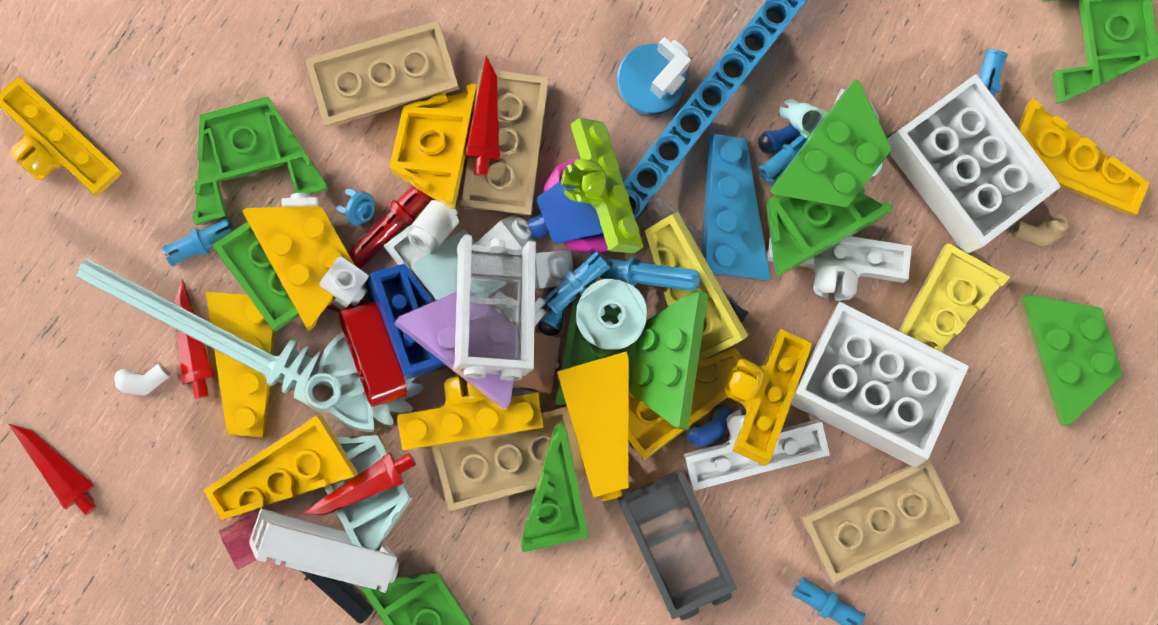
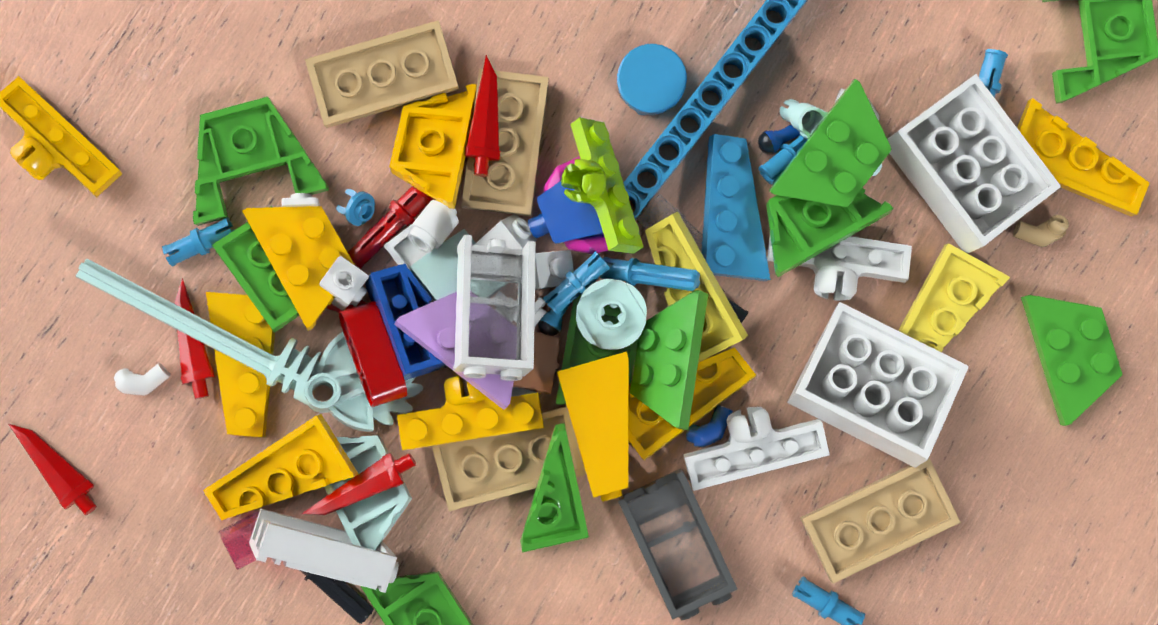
(671, 77): white bracket -> none
(767, 394): yellow plate -> none

